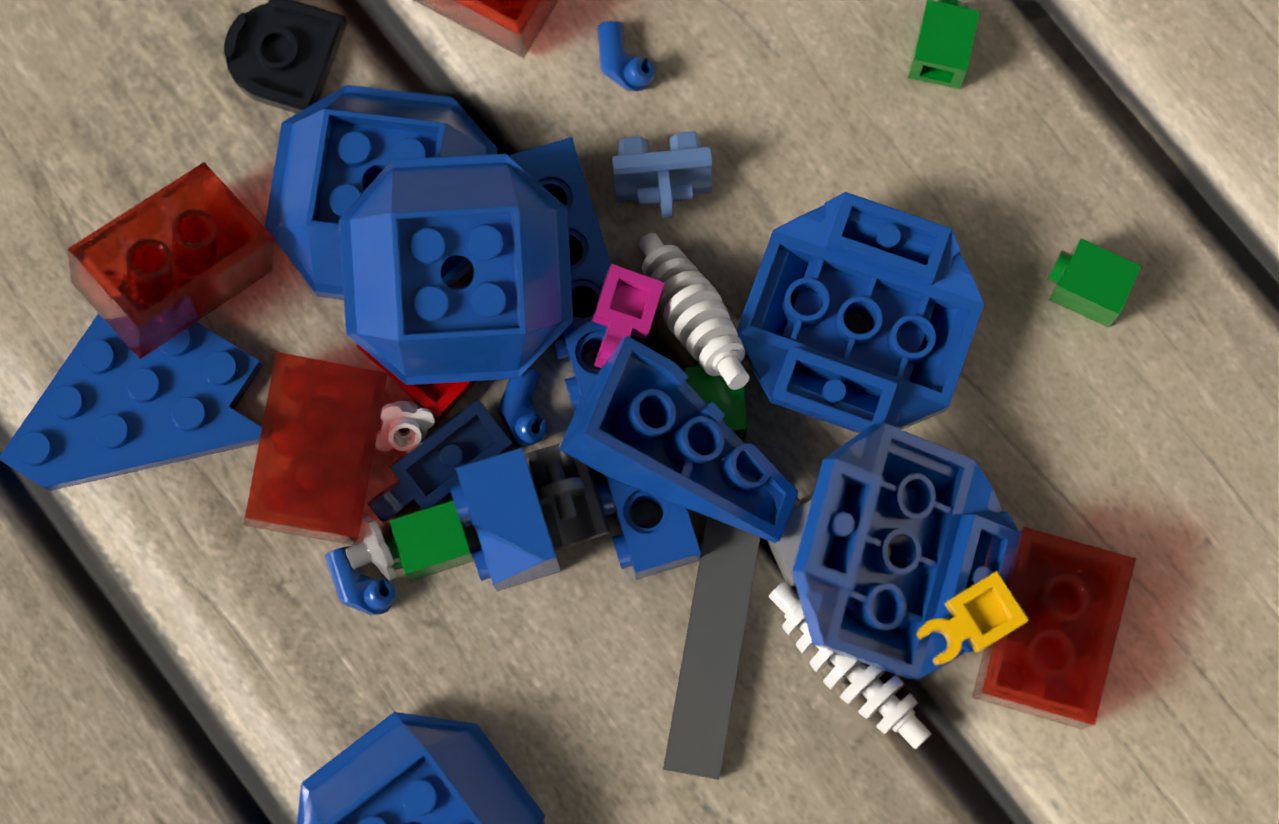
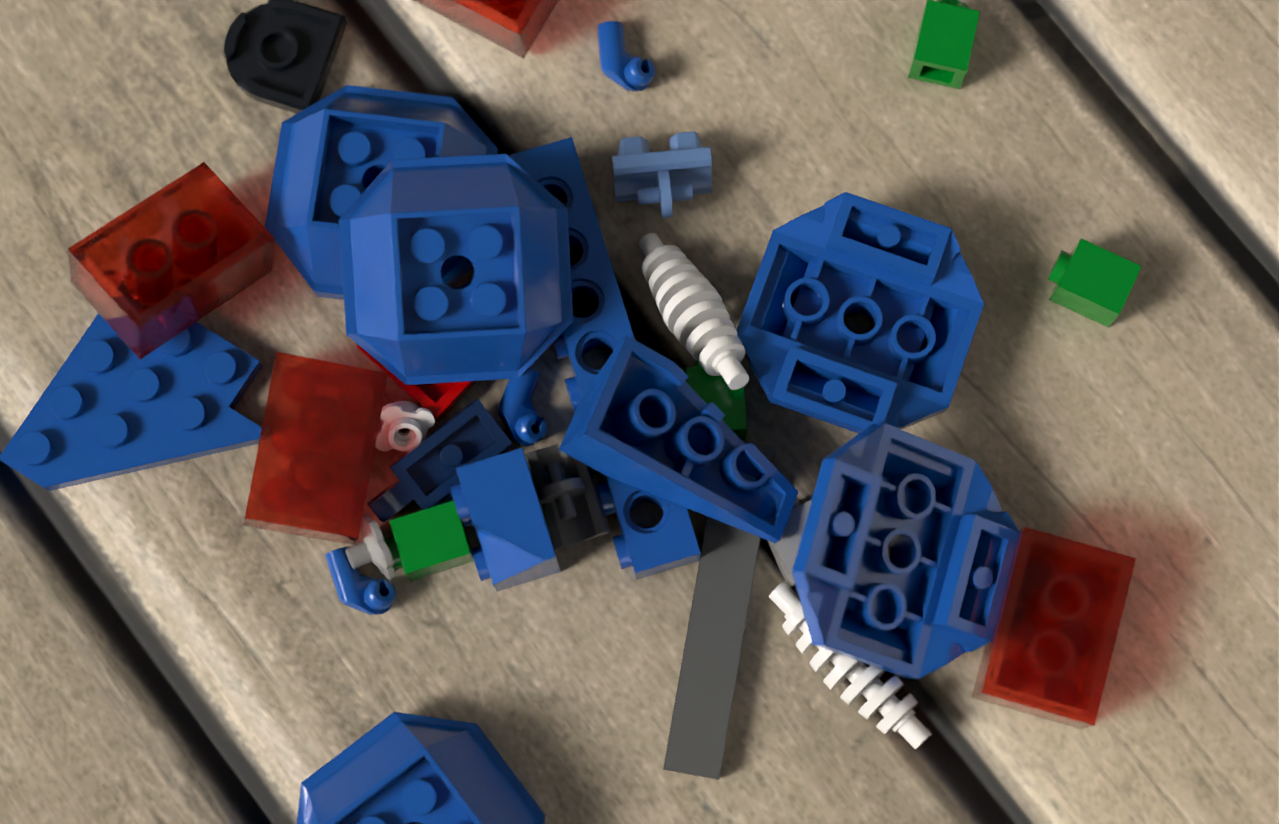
(625, 307): dark pink plate -> none
(979, 615): yellow plate -> none

